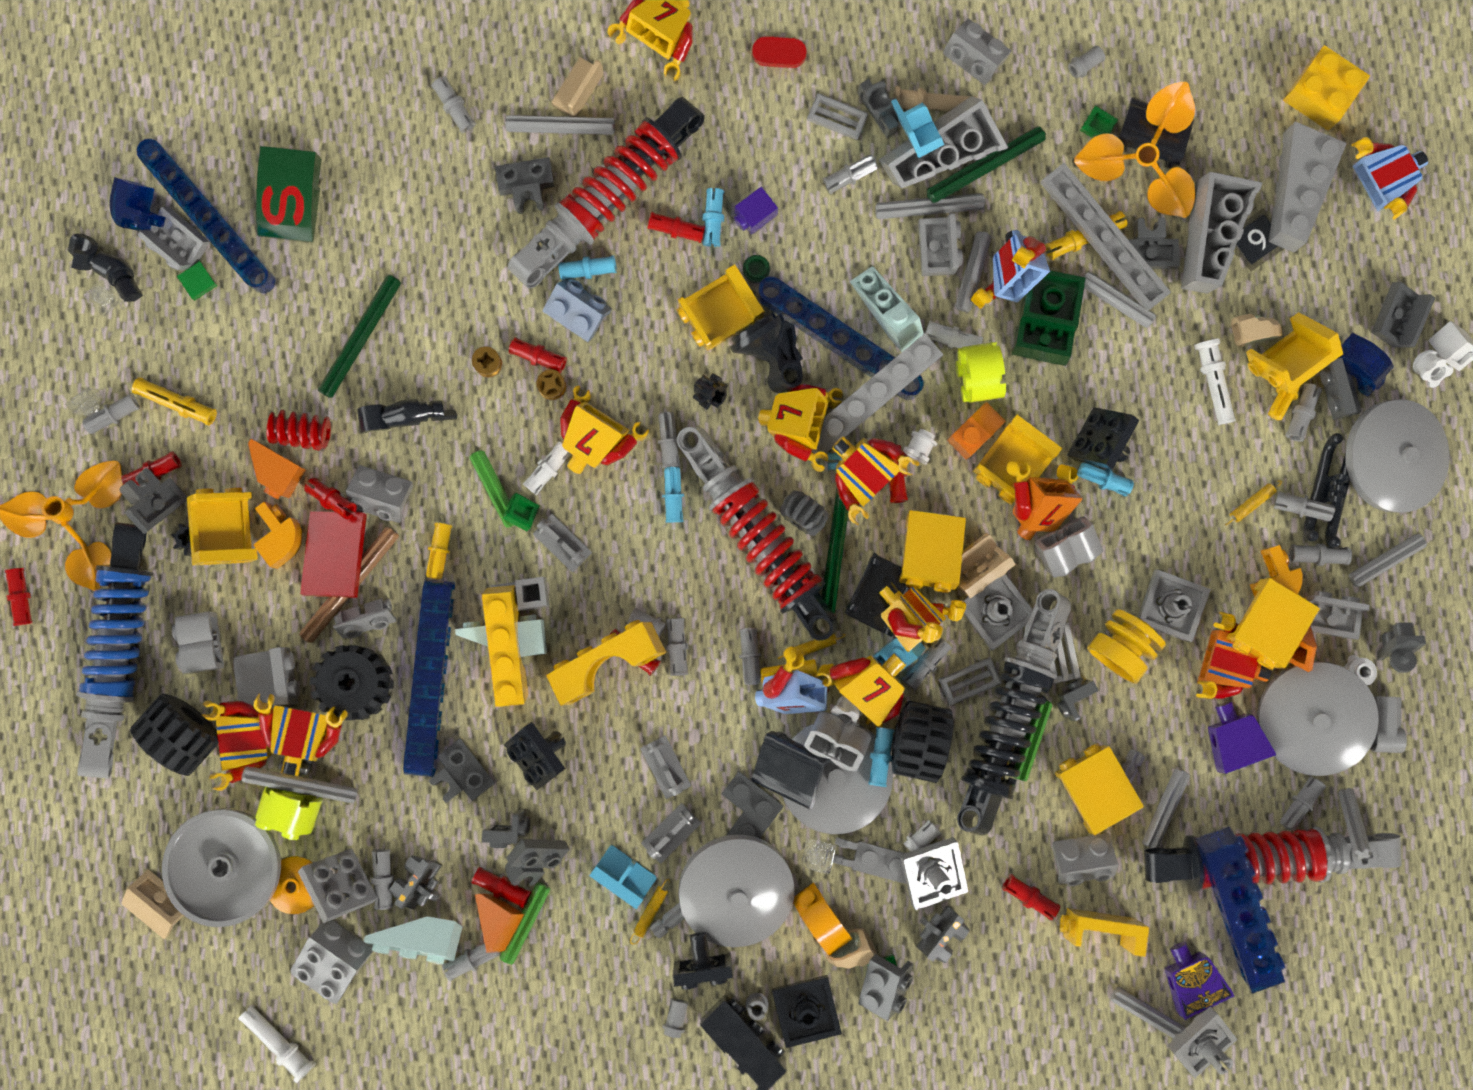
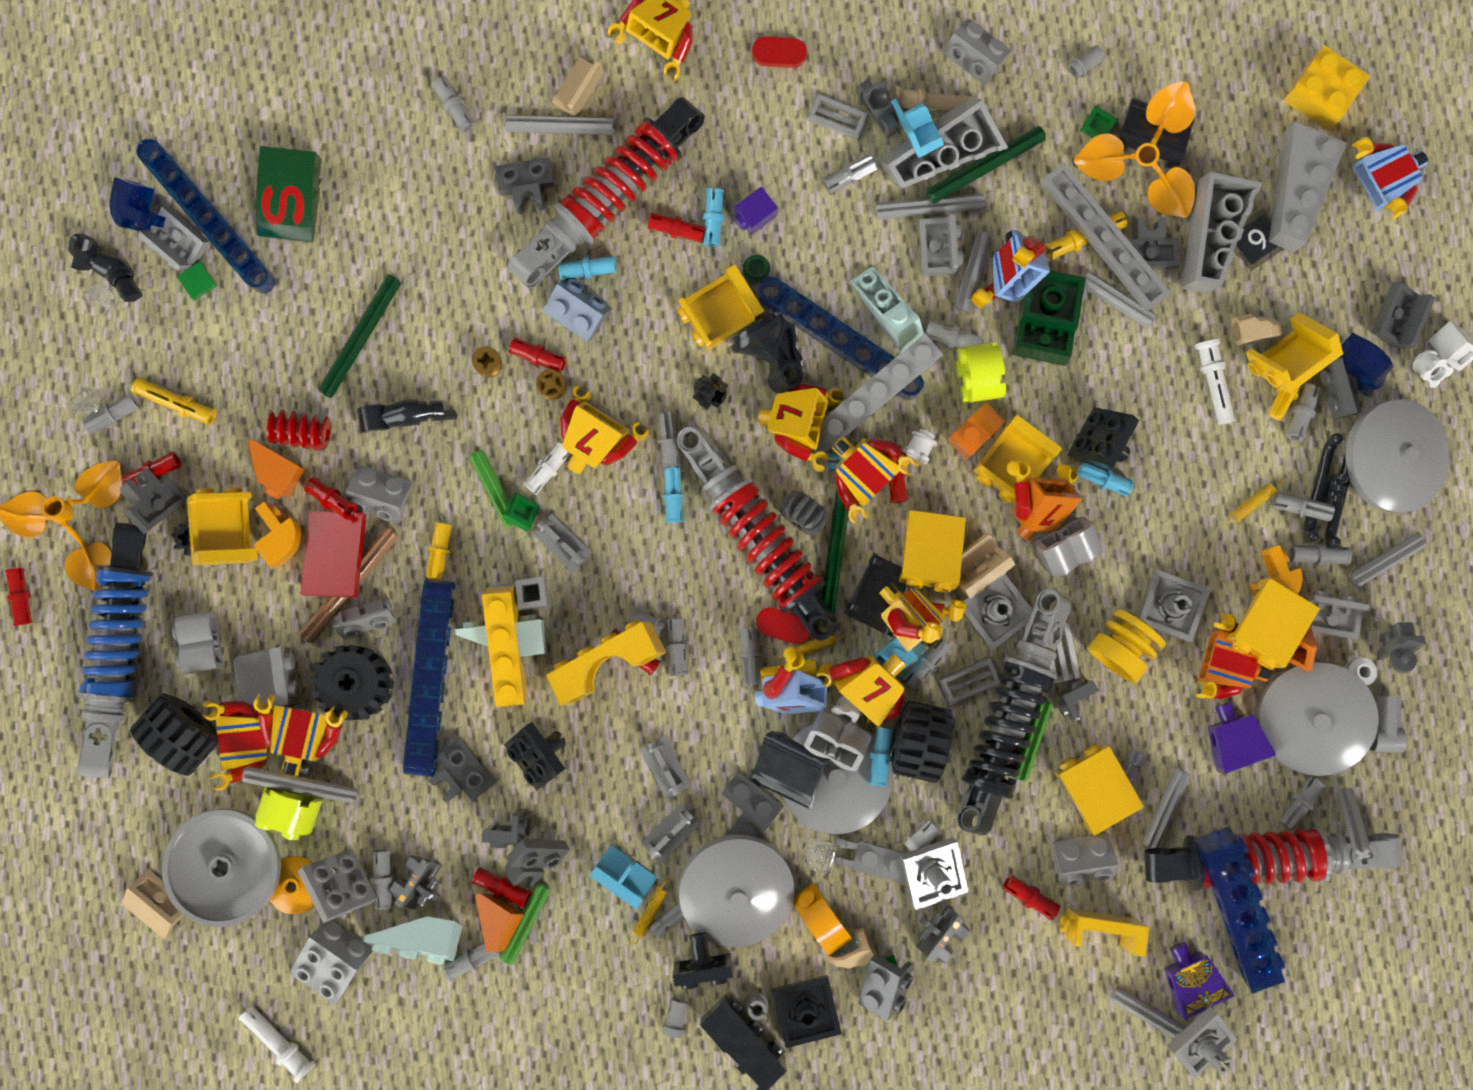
(781, 626): none -> red tile

